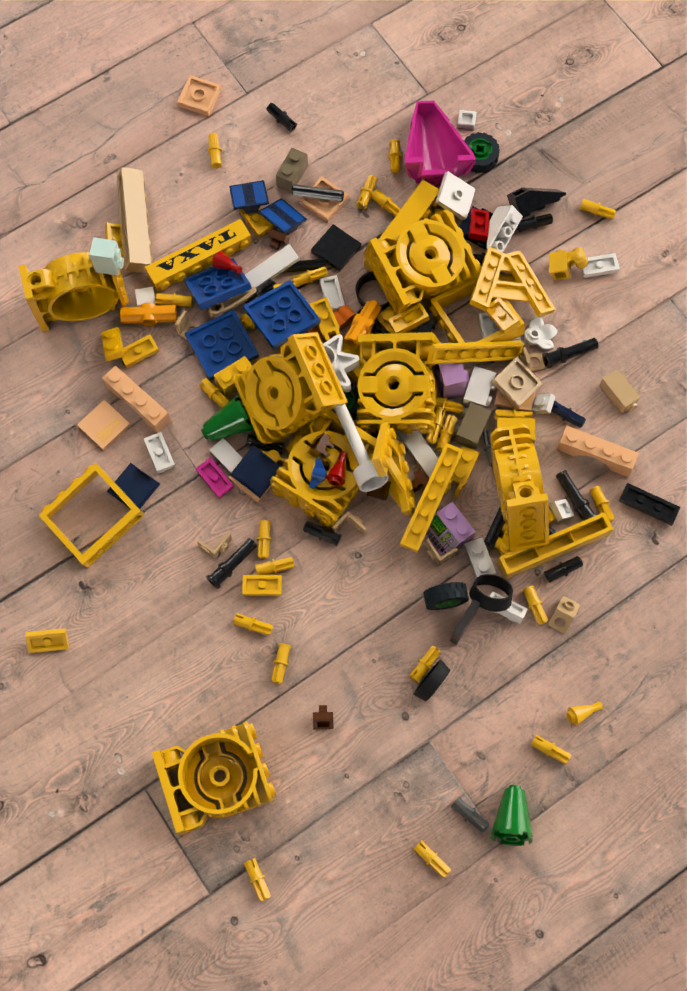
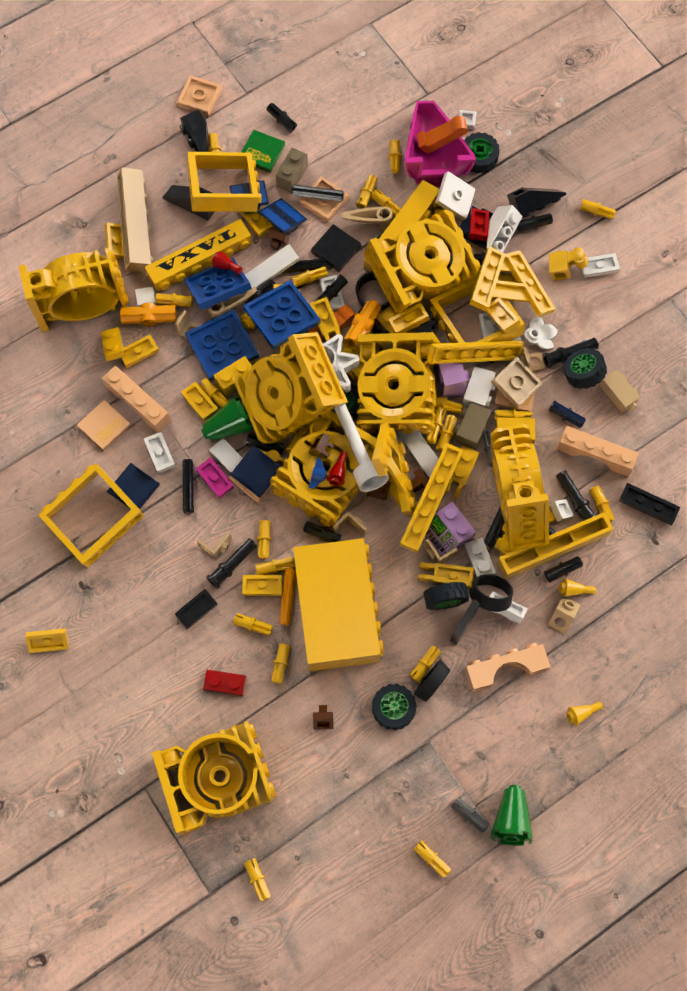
(106, 256): light aqua brick -> none
(181, 197): none -> black slope
(187, 473): none -> black axle
(196, 130): none -> black slope
(196, 609): none -> black tile
(199, 401): none -> yellow plate
(222, 202): none -> yellow window
(224, 682): none -> red plate
(264, 149): none -> green tile
(287, 597): none -> light orange axle
(333, 290): none -> black pin
(338, 604): none -> yellow brick
(375, 215): none -> tan piece
(394, 706): none -> black wheel
(442, 134): none -> orange leg
(446, 573): none -> yellow hinge
(531, 660): none -> light nougat arch
(535, 605): yellow axle -> none
(543, 403): white plate -> none
(550, 749): yellow axle -> none
(570, 588): none -> yellow cone
(585, 368): none -> black wheel

